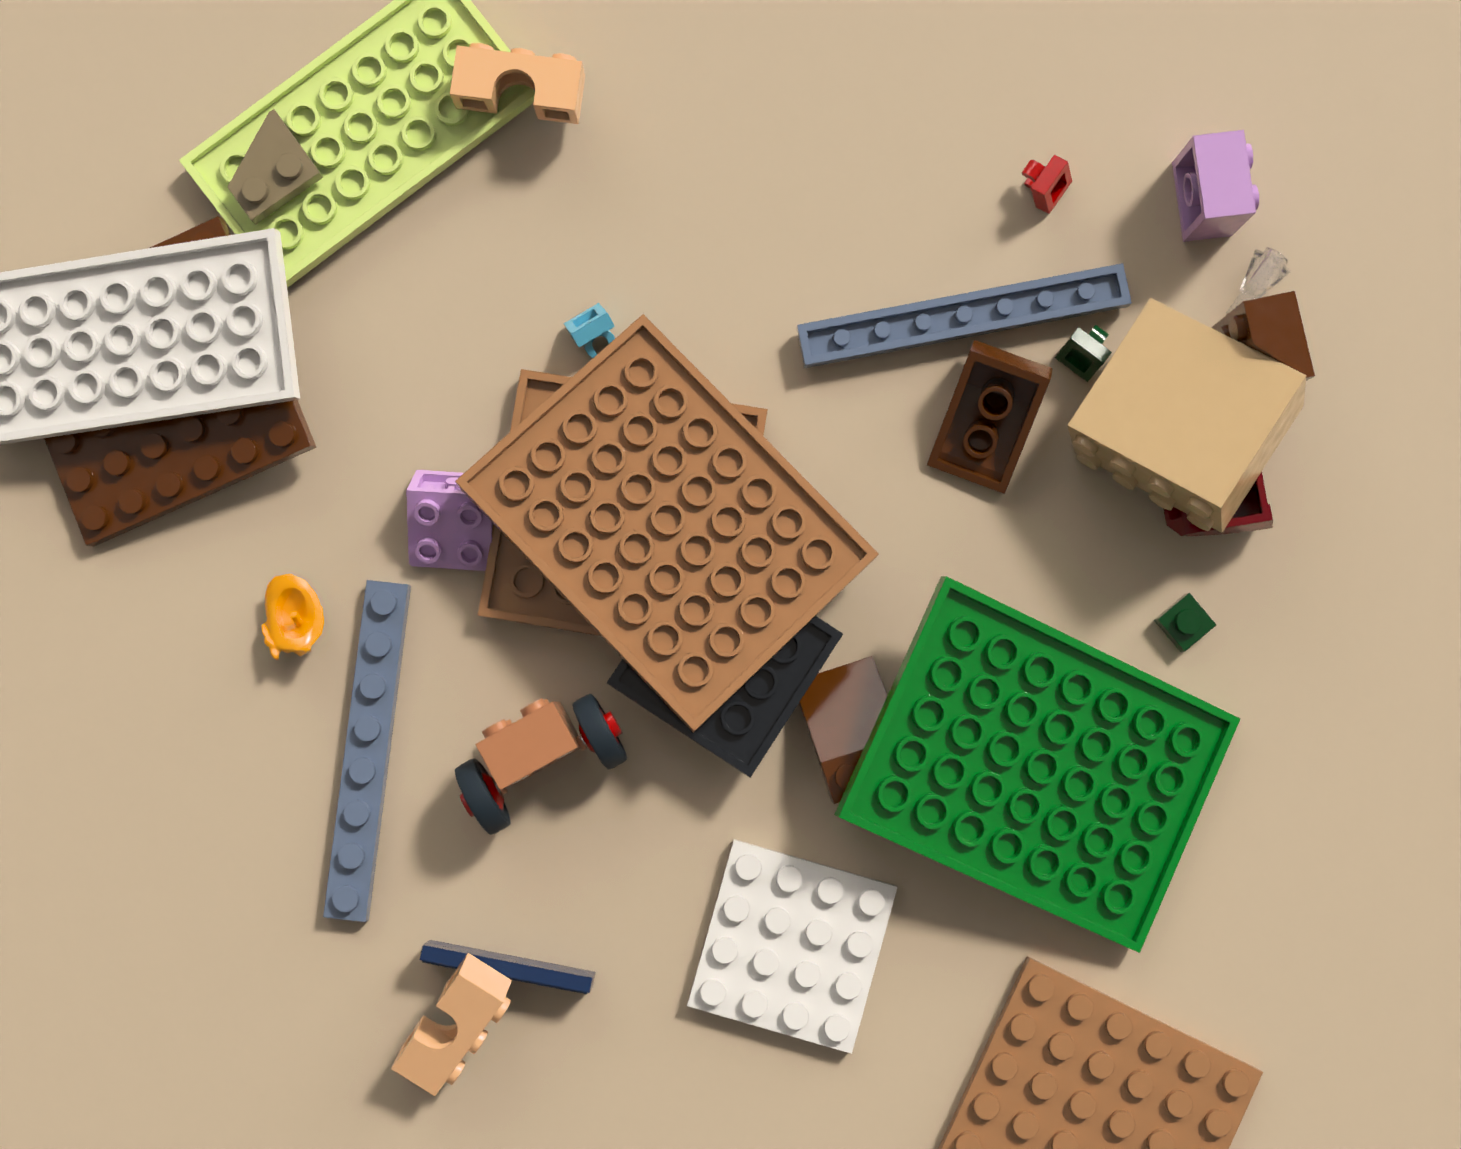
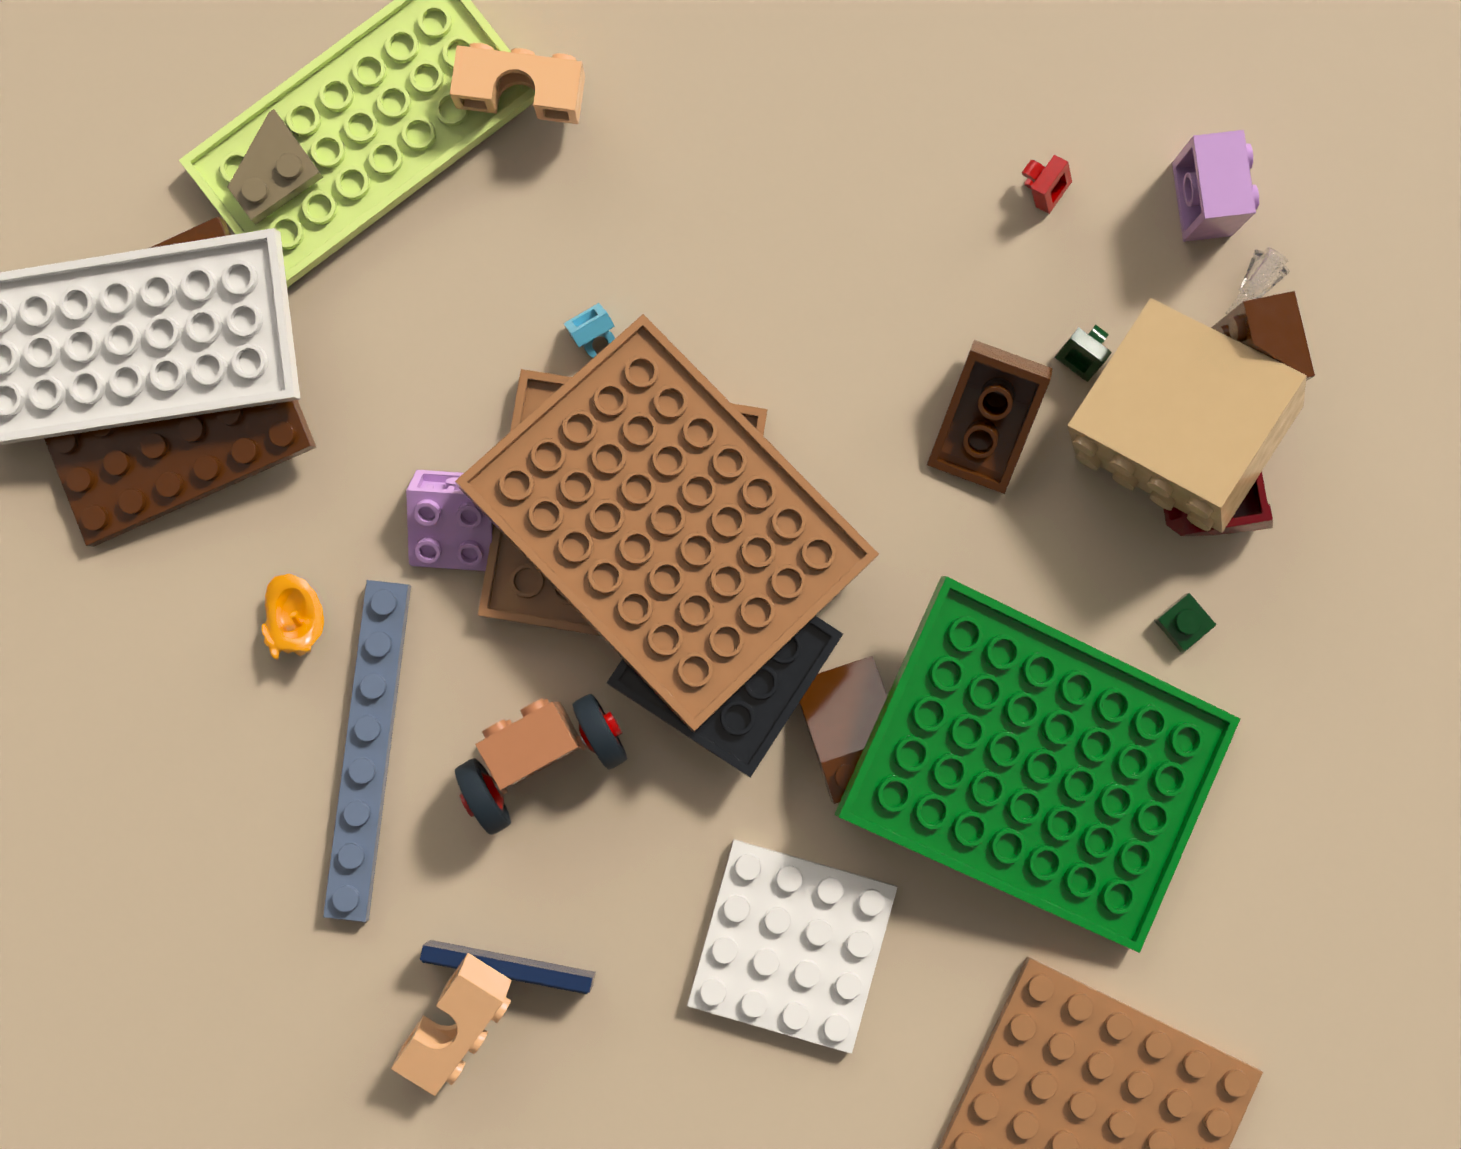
(963, 315): sand blue plate -> none

